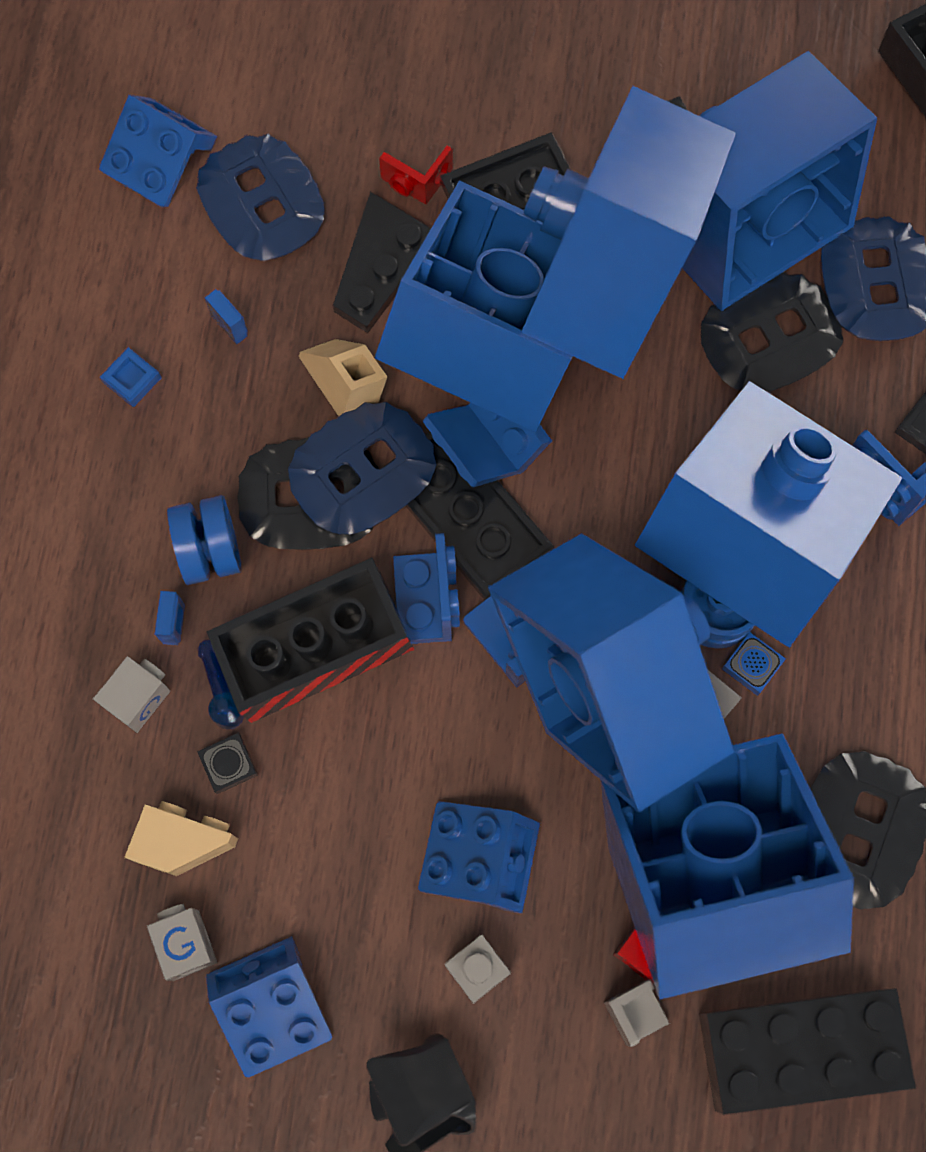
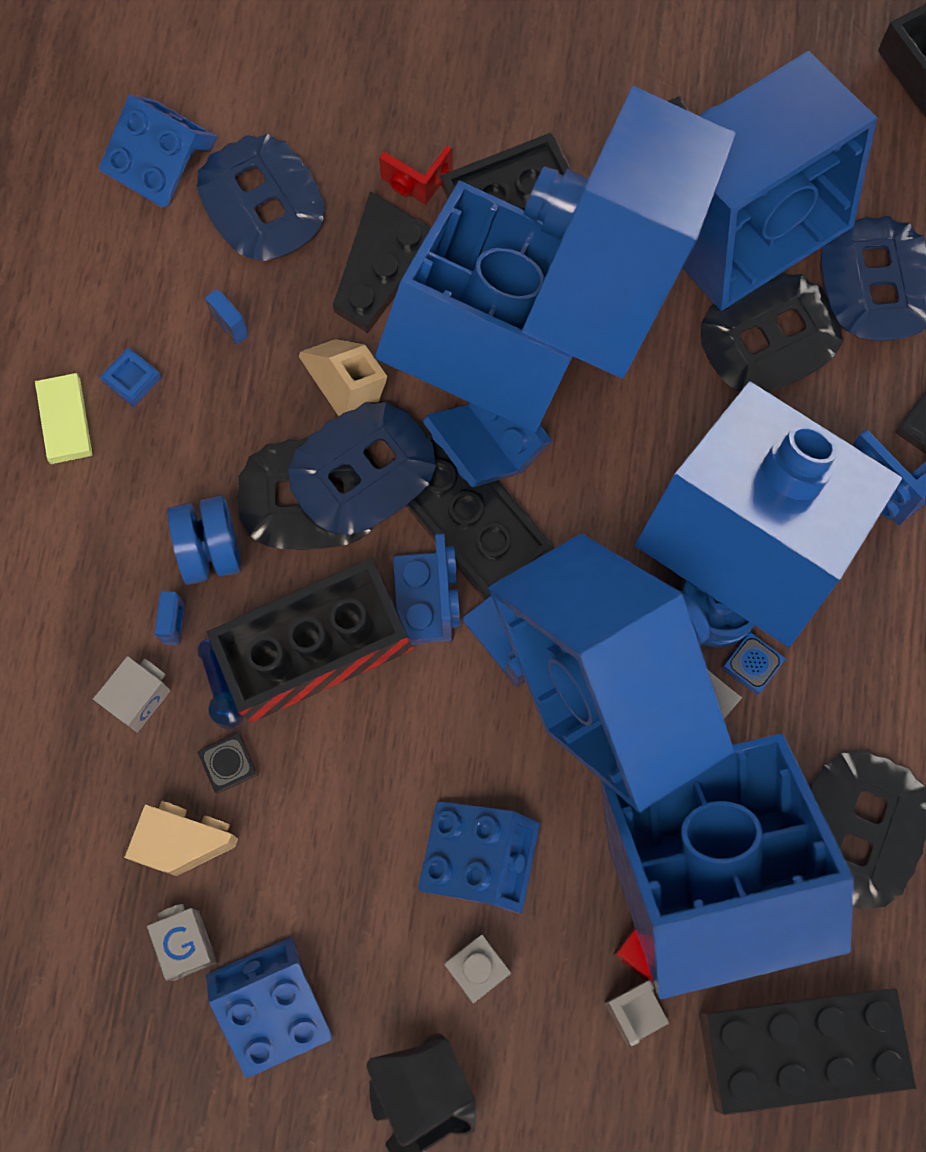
(63, 418): none -> yellowish green tile

